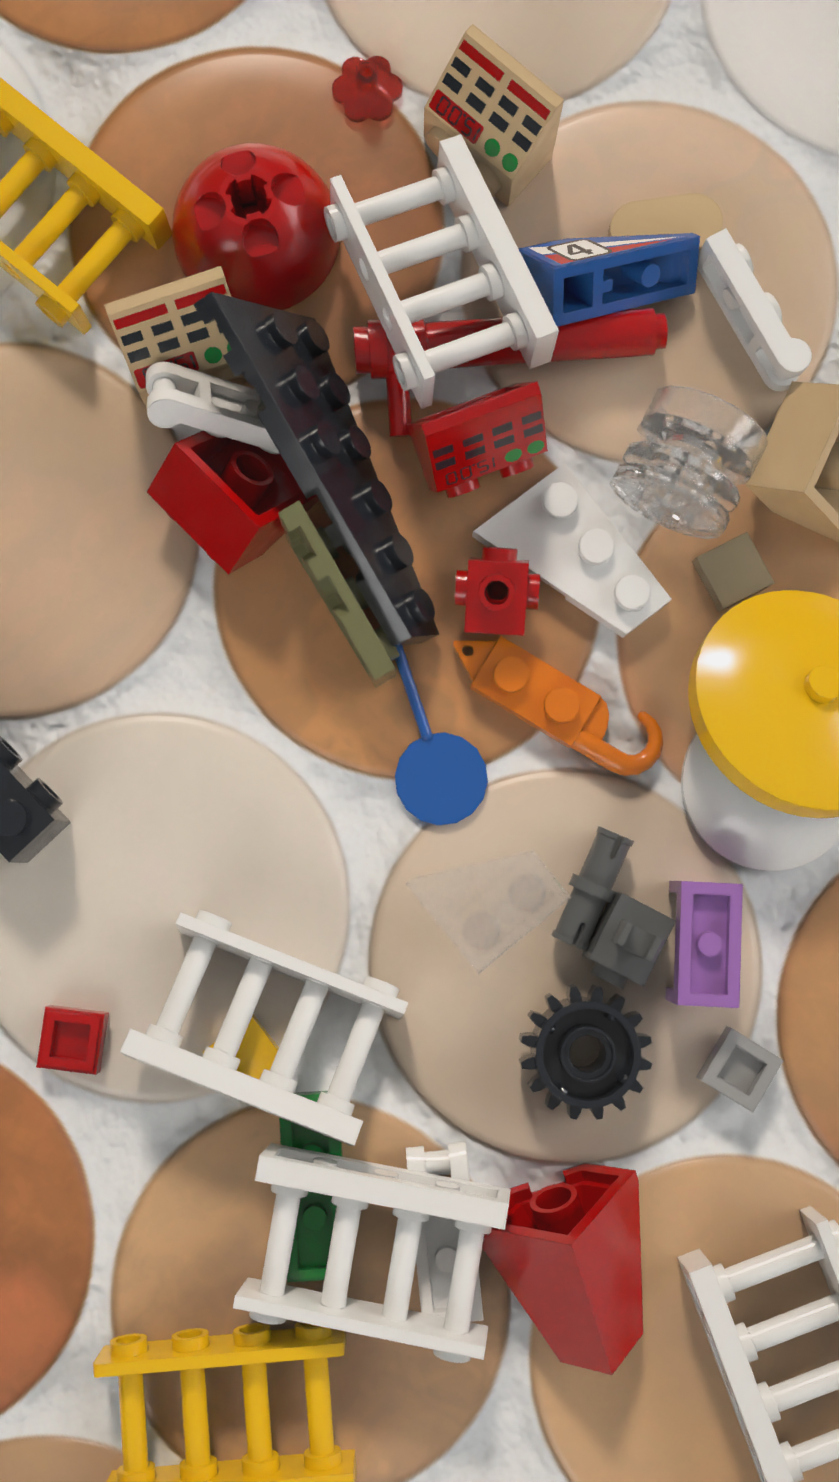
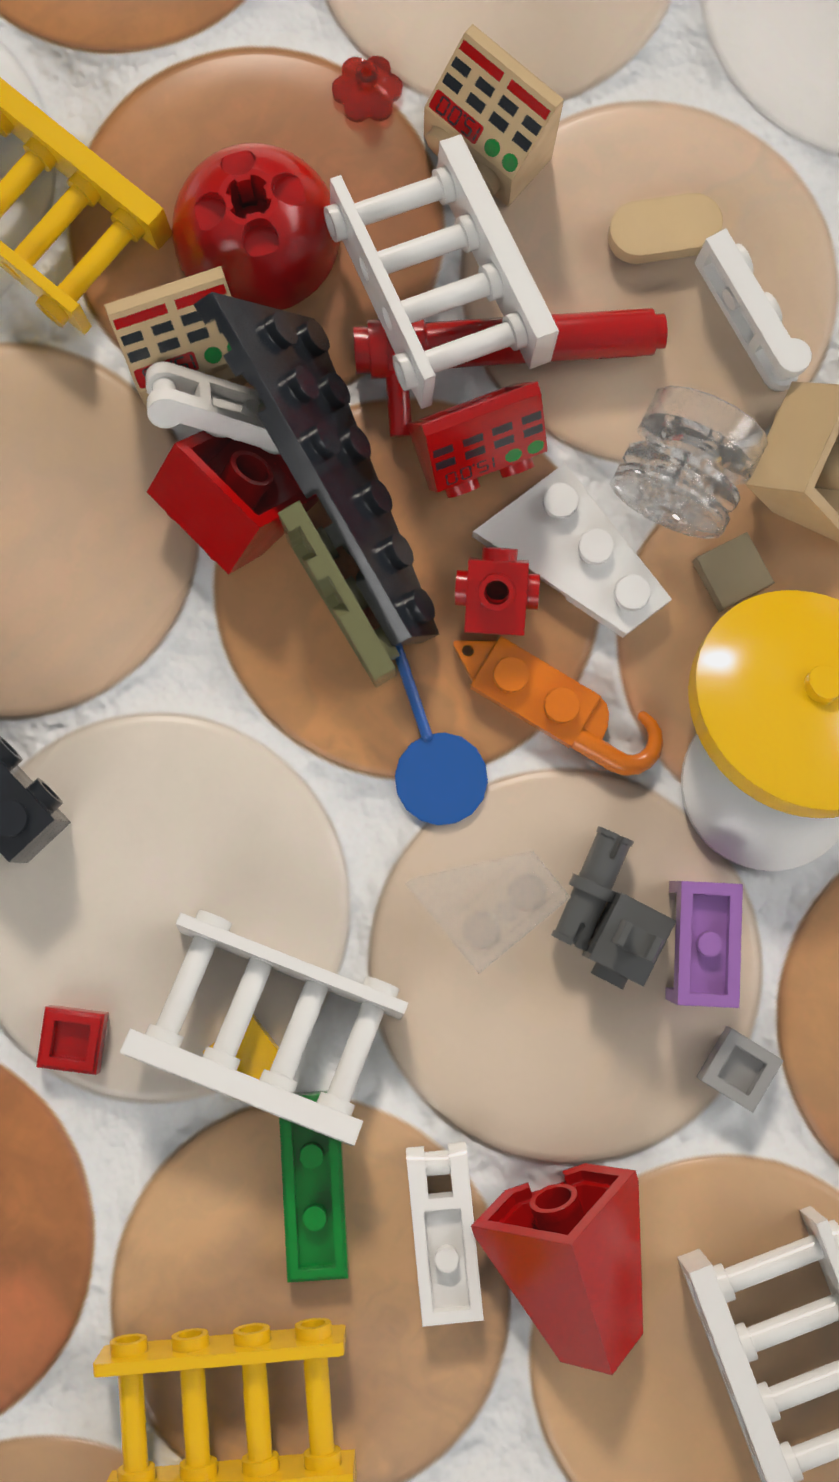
(413, 1200): white fence -> none
(611, 1072): black gear -> none
(612, 273): blue slope -> none

